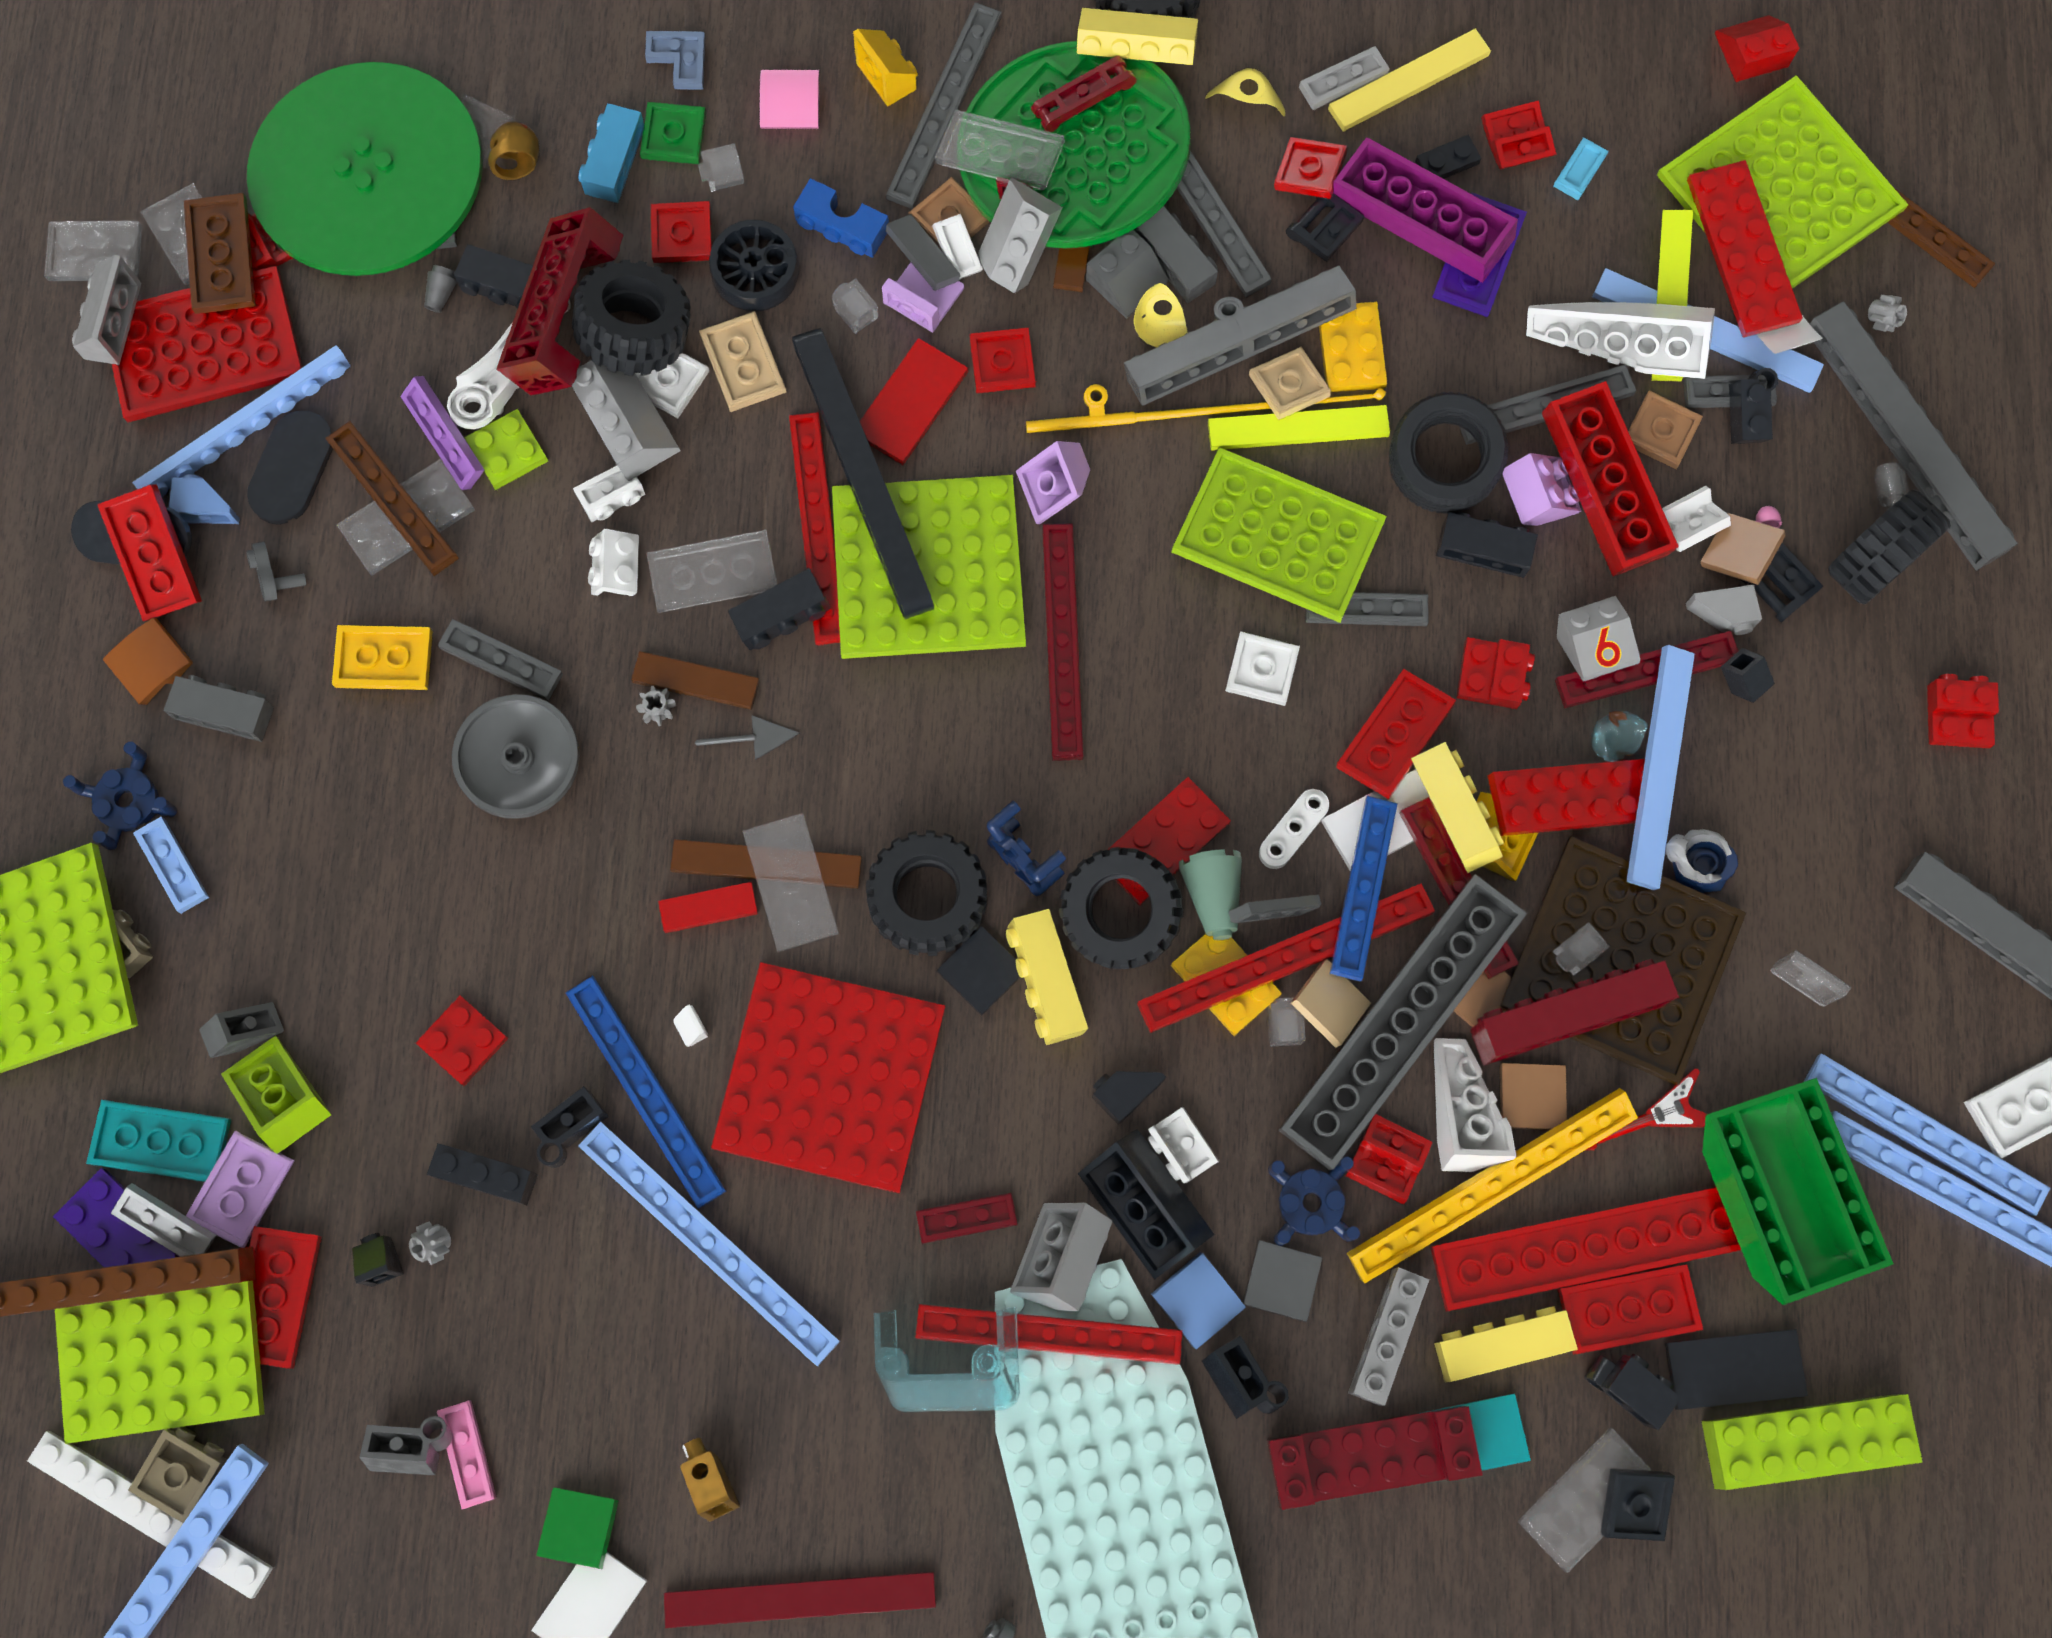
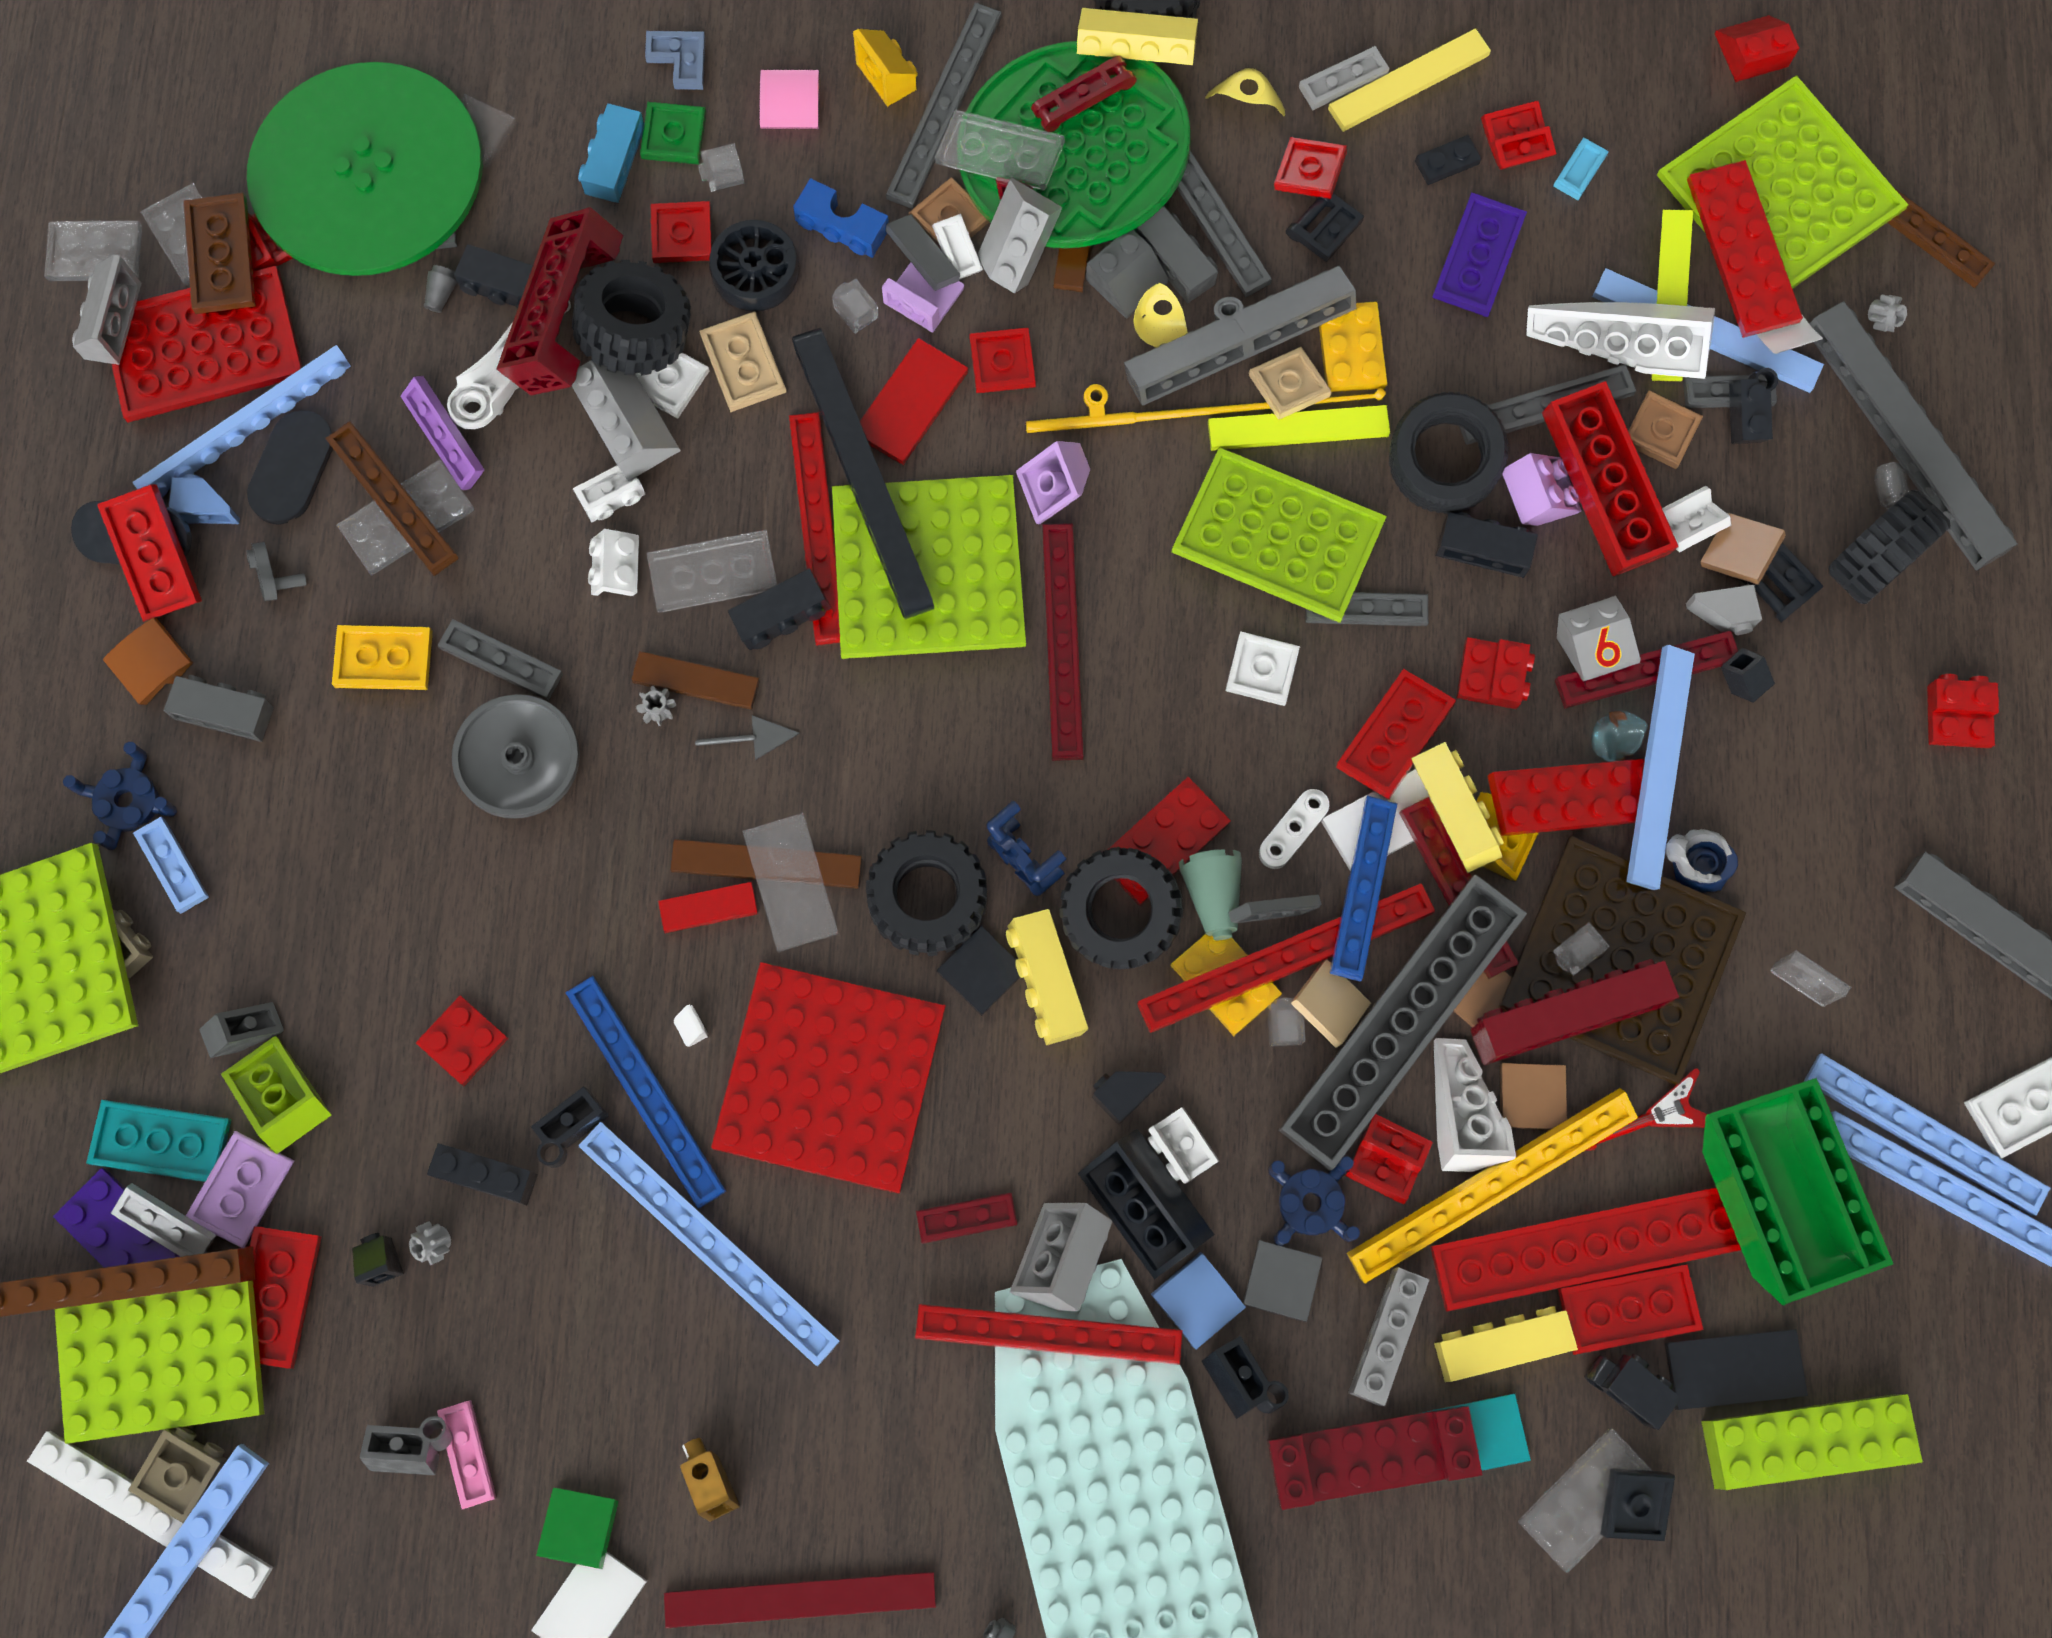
(506, 449): lime plate -> none
(508, 140): pearl gold helmet -> none
(988, 1387): clear light blue windscreen -> none
(1425, 209): magenta brick -> none
(1769, 516): bright pink hinge -> none

